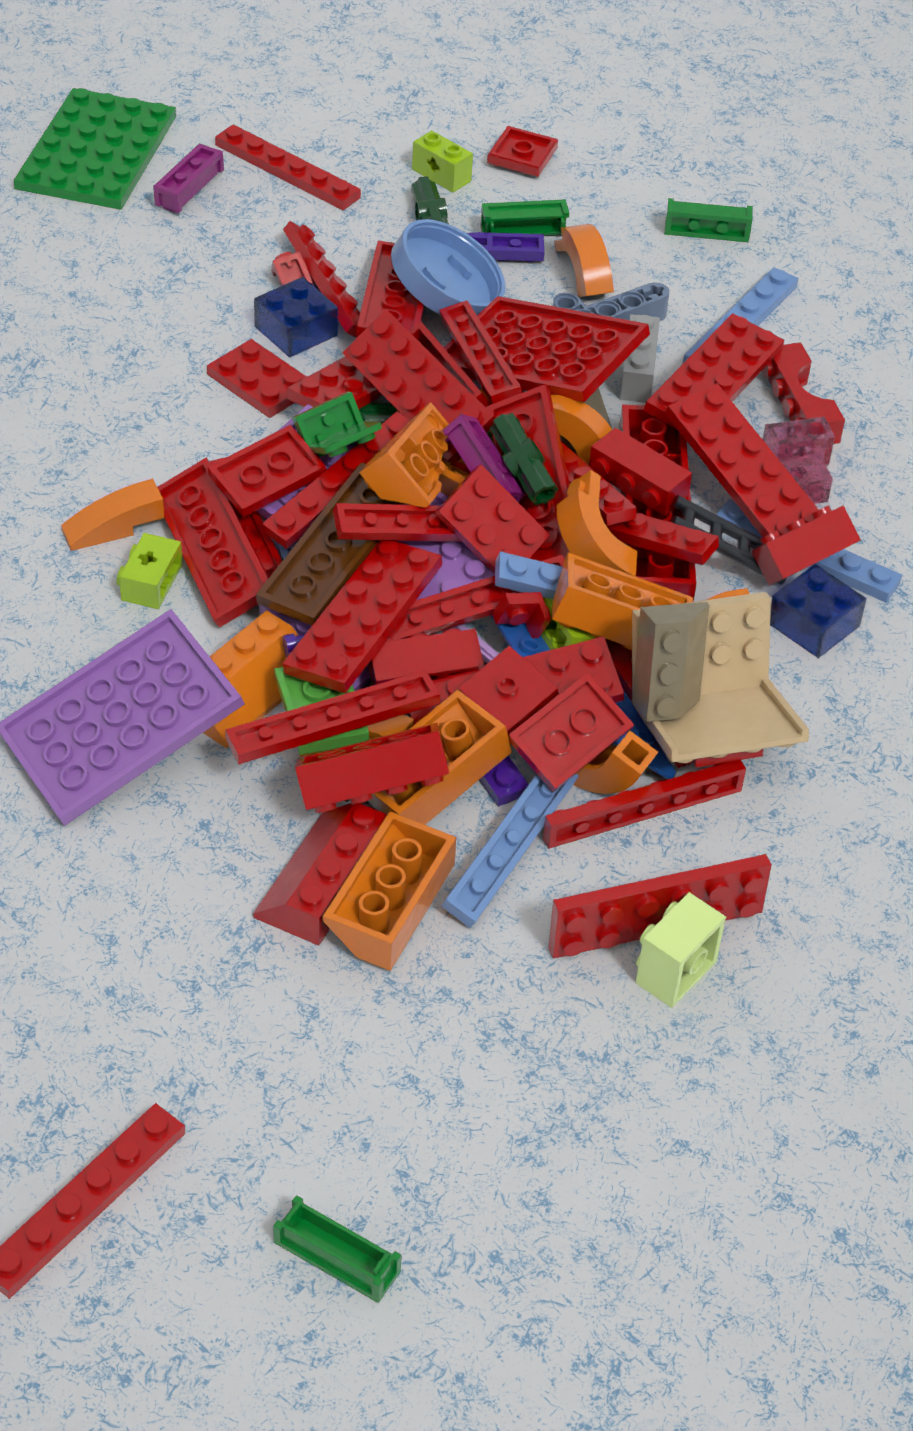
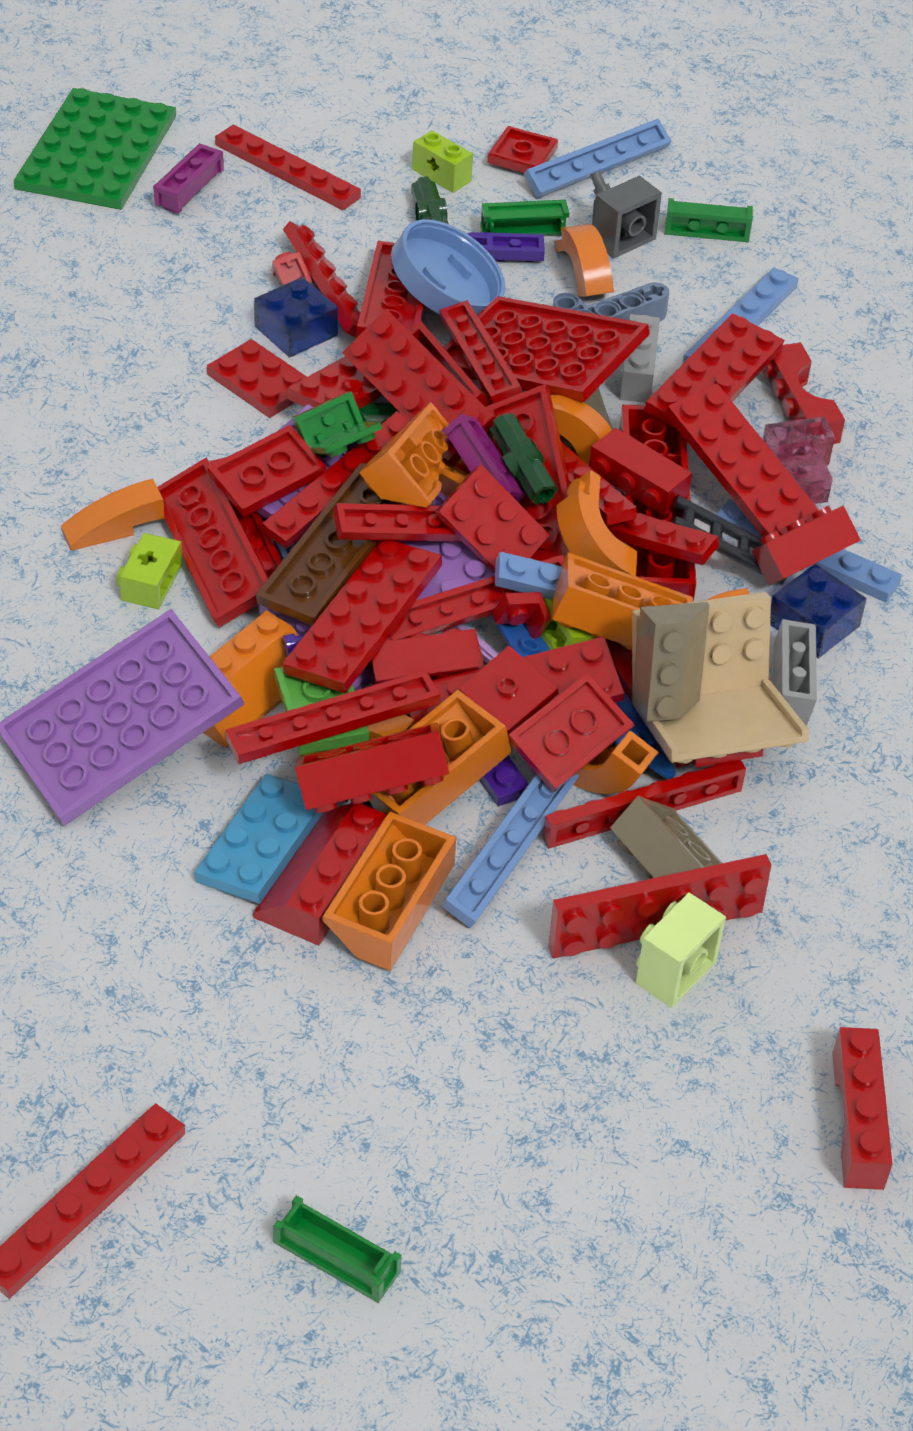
(258, 841): none -> dark azure plate
(597, 156): none -> medium blue plate
(625, 213): none -> dark grey piece
(660, 839): none -> dark tan slope
(796, 666): none -> light grey brick
(866, 1134): none -> red arch

